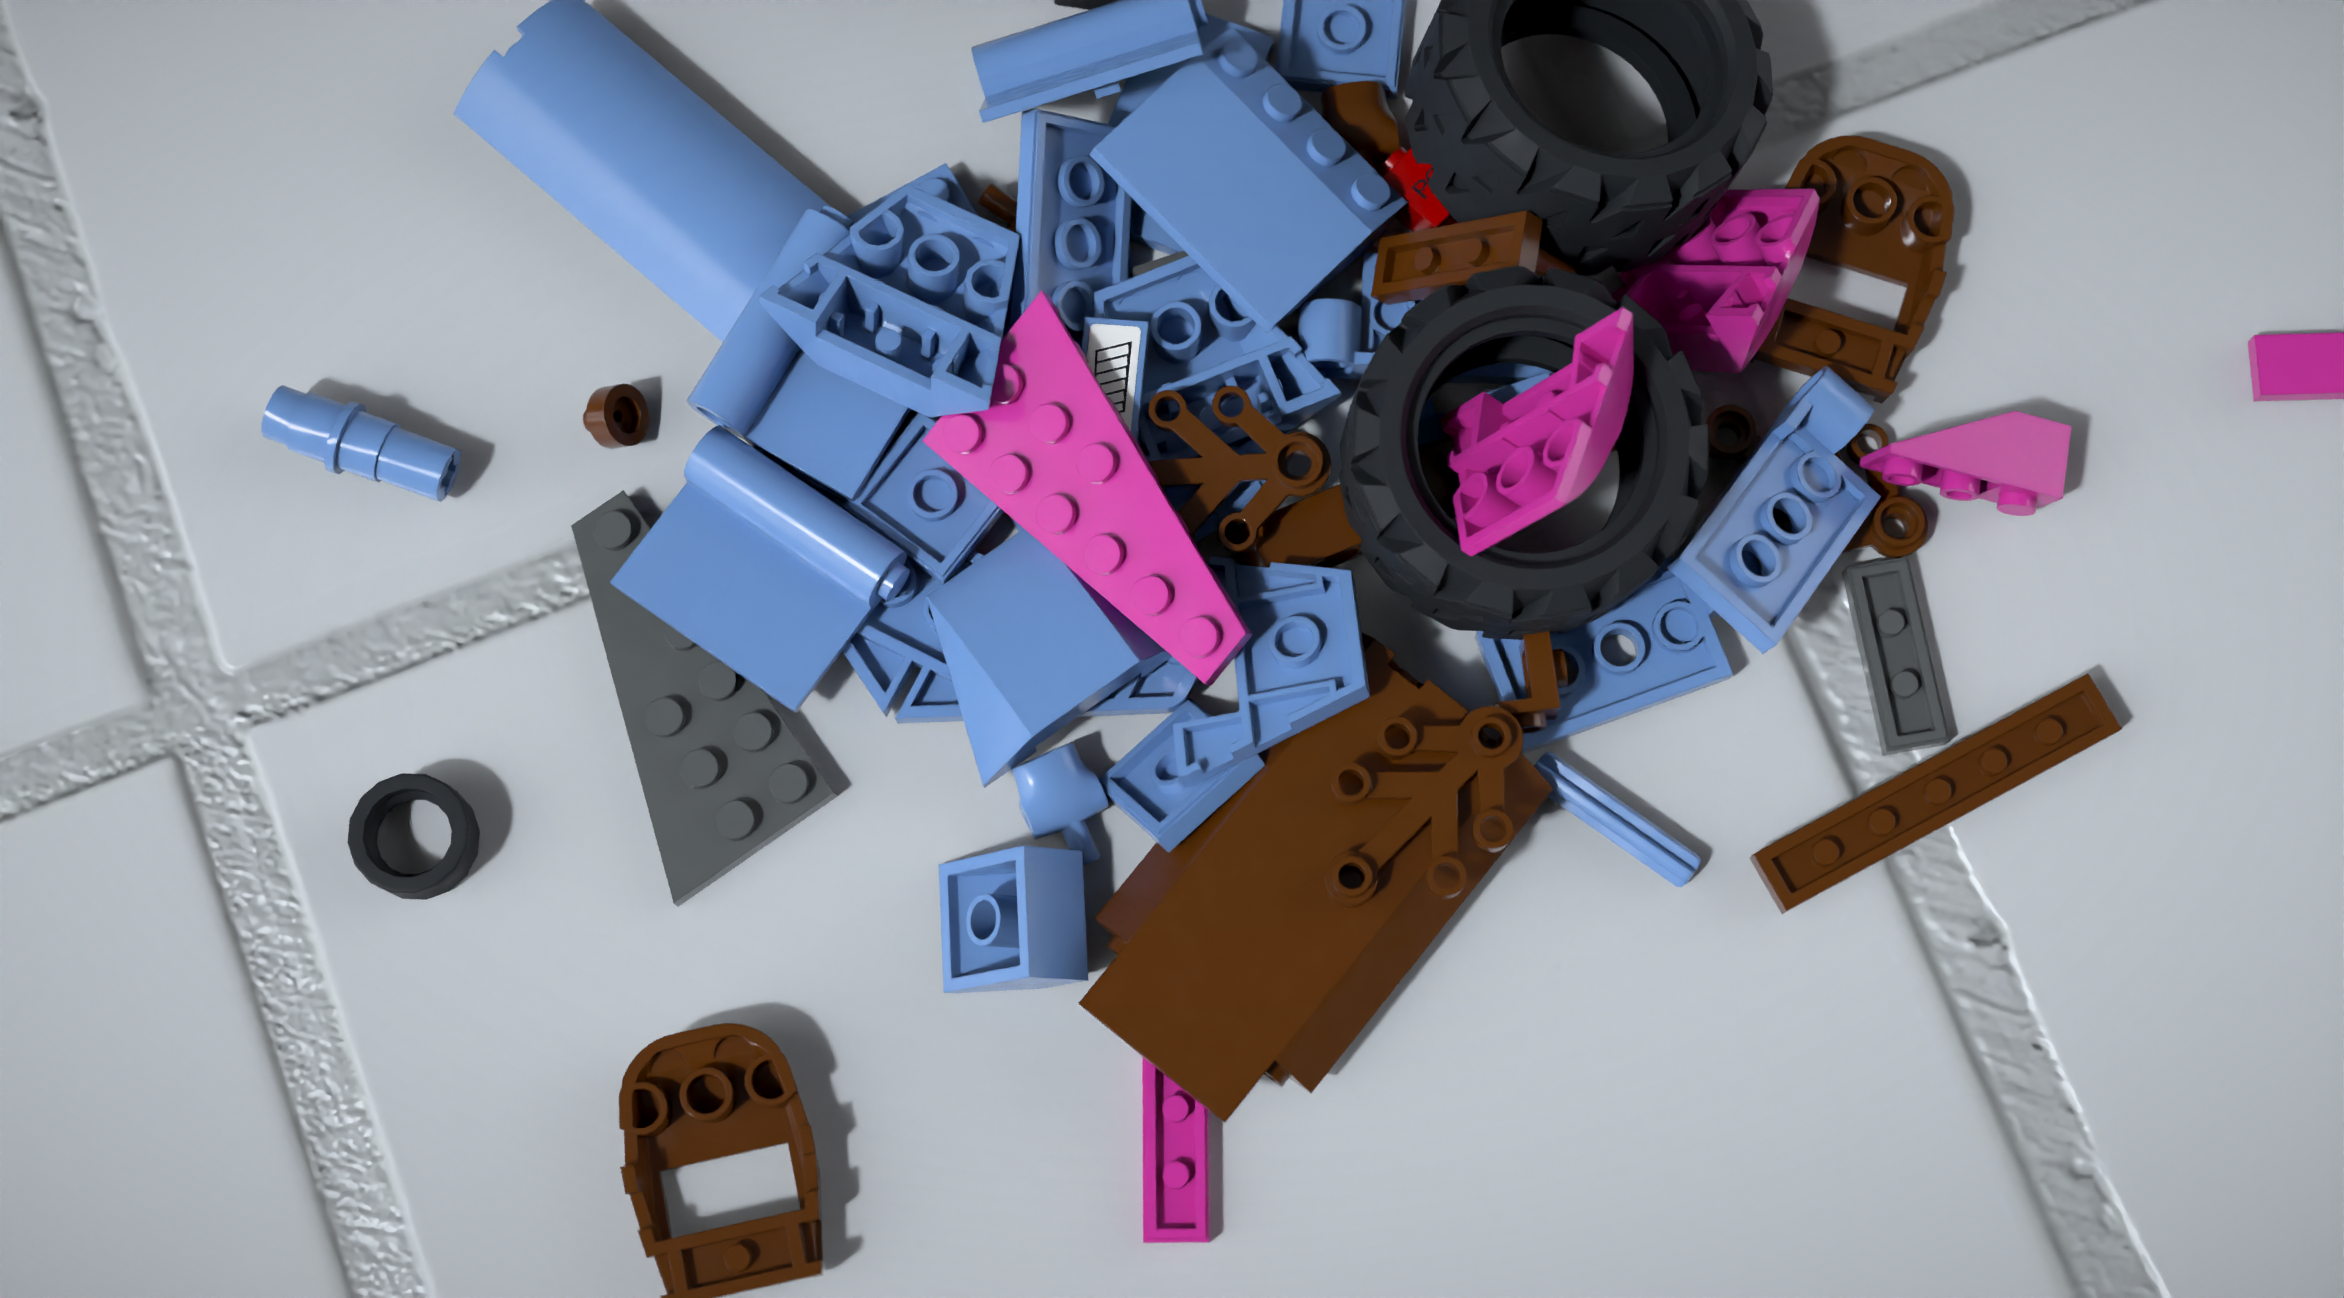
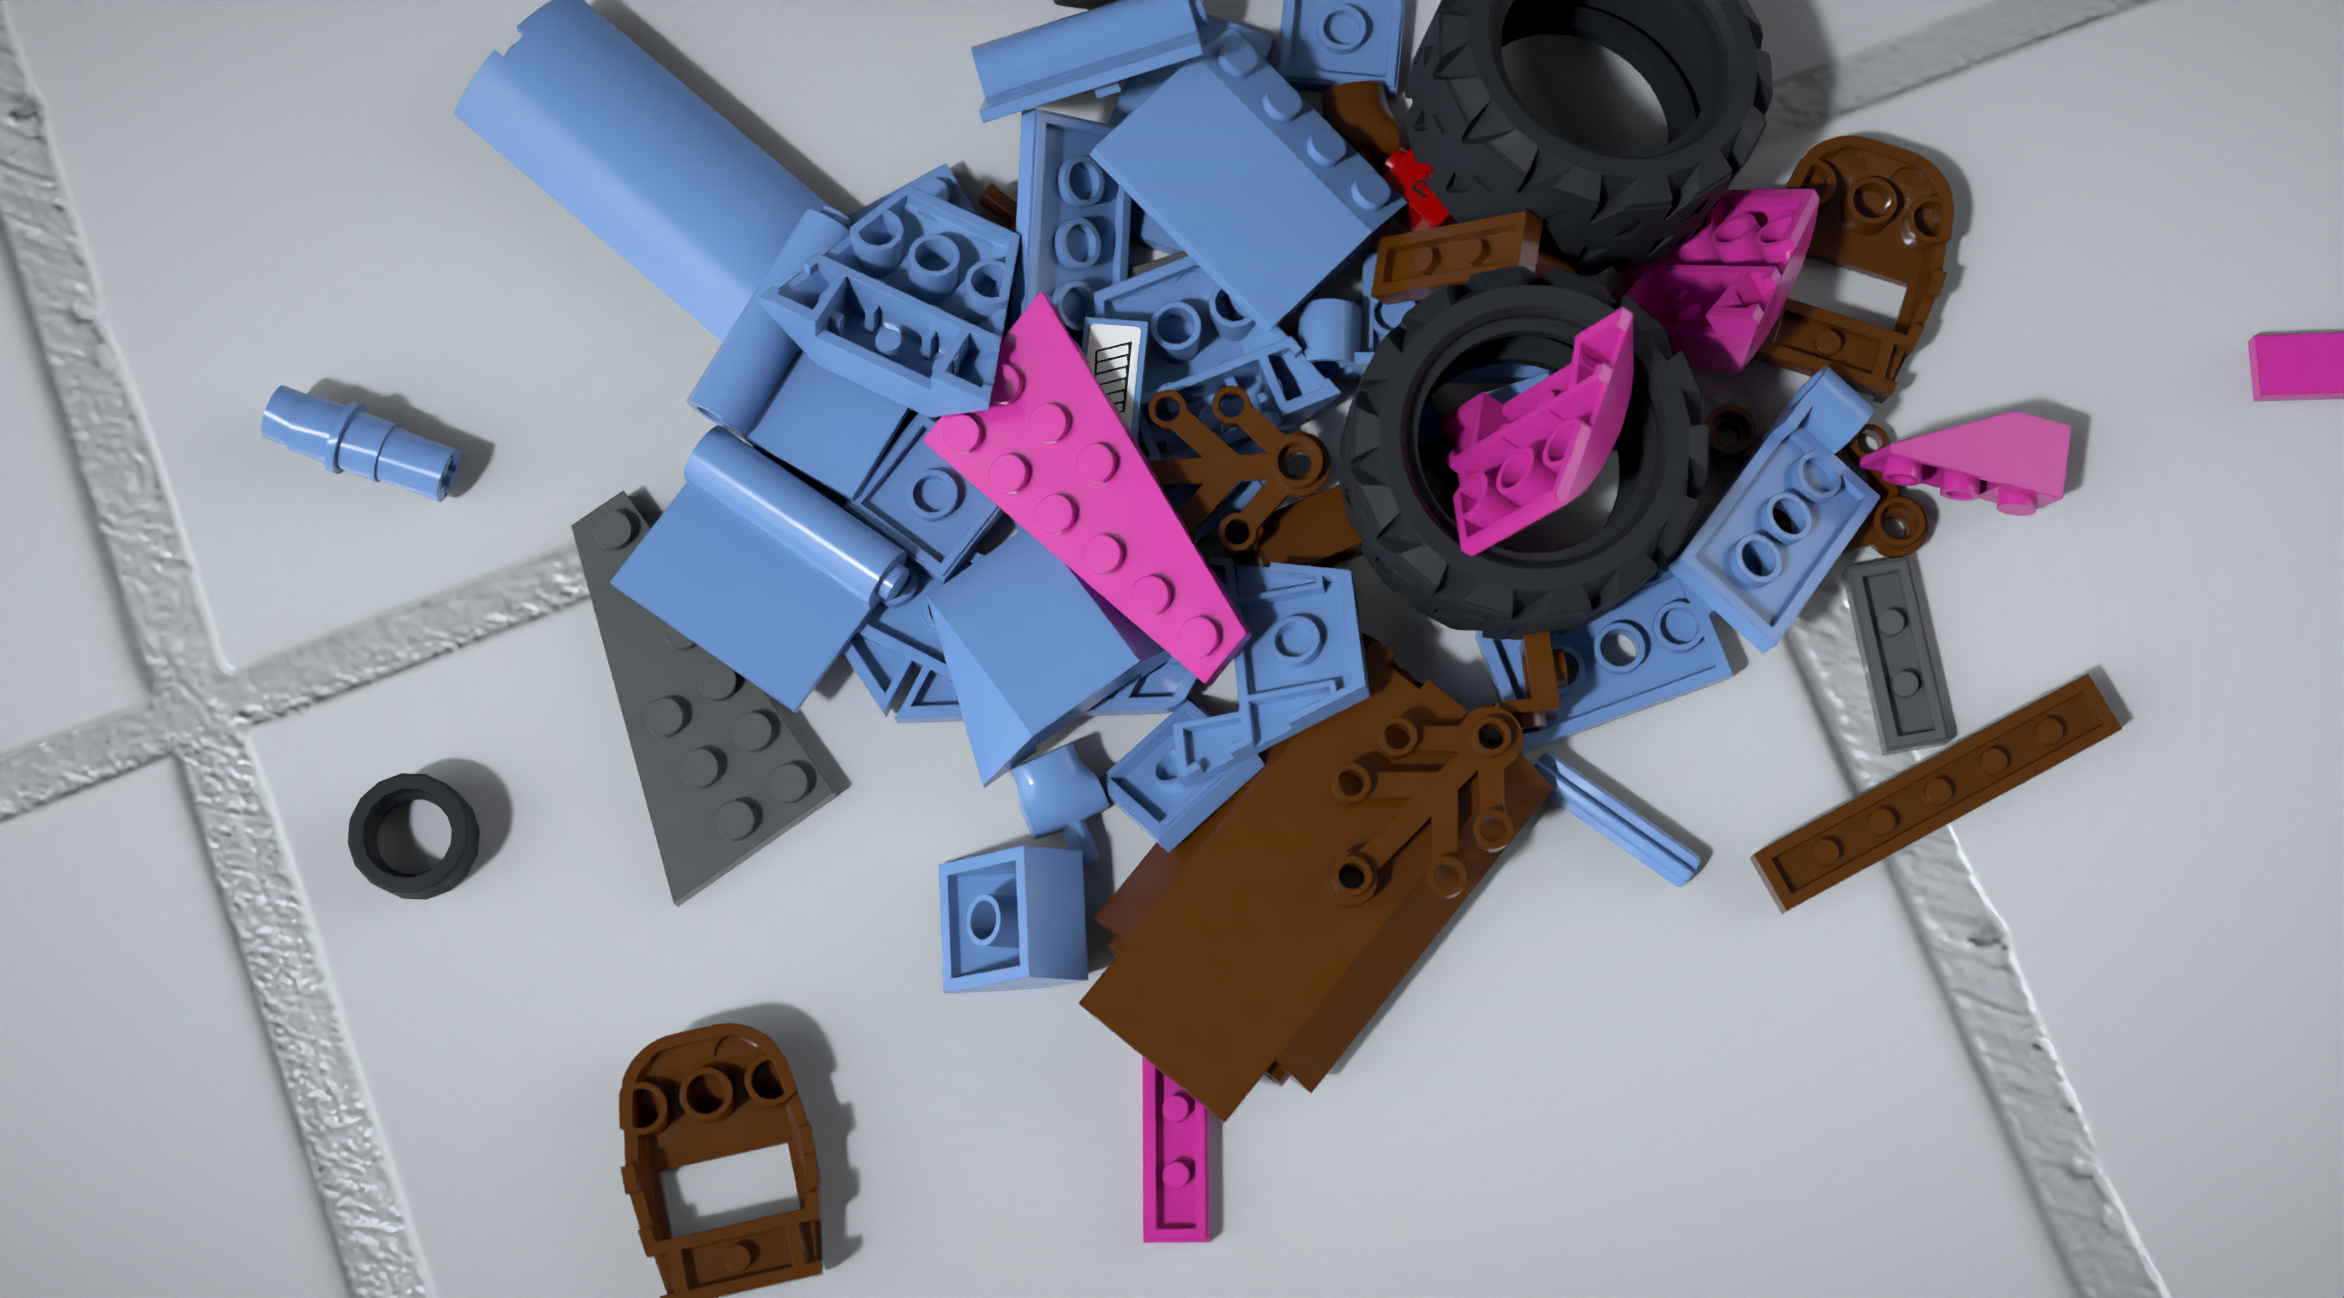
(617, 416): reddish brown tile -> none

